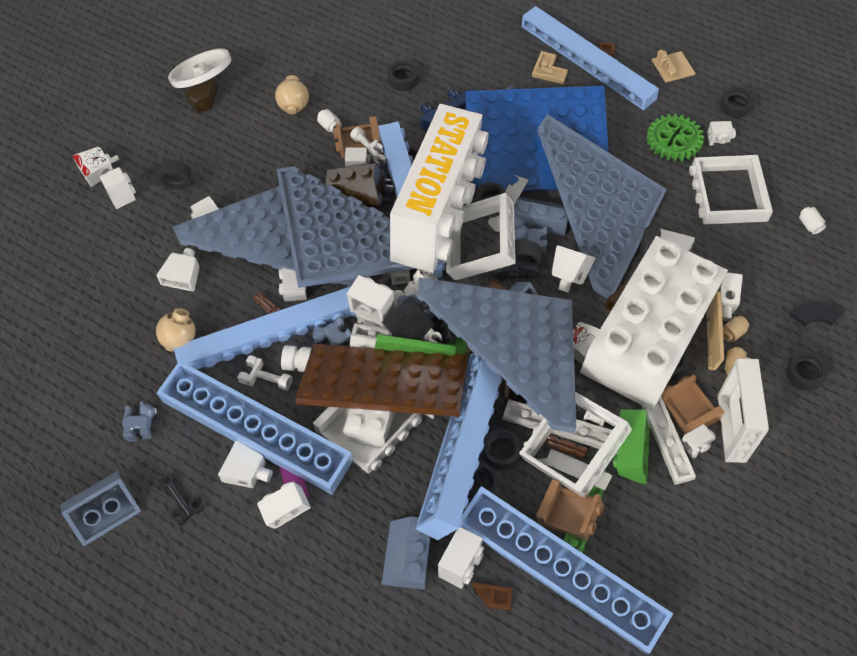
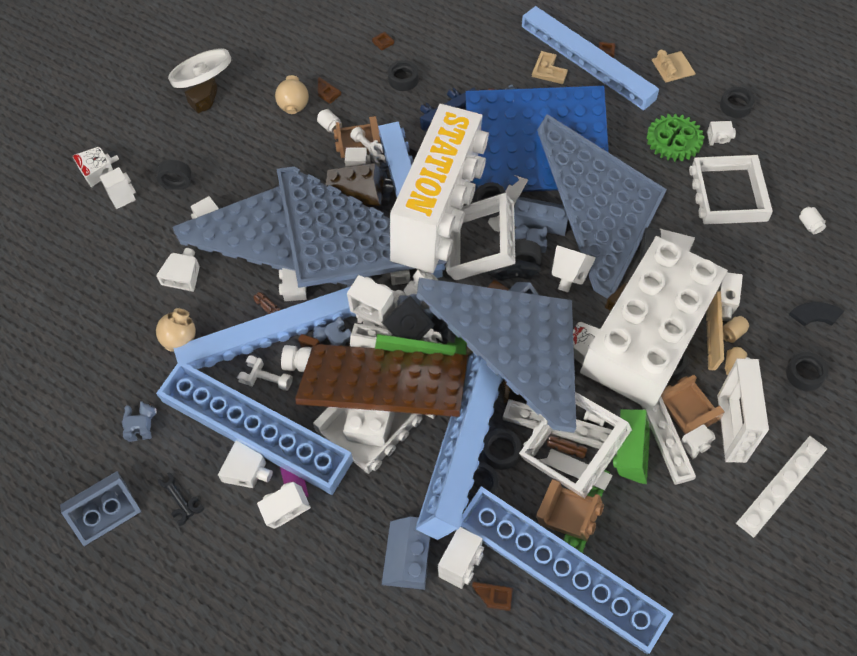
(307, 341): none -> reddish brown tile
(327, 91): none -> reddish brown tile
(383, 41): none -> reddish brown tile
(781, 486): none -> white plate

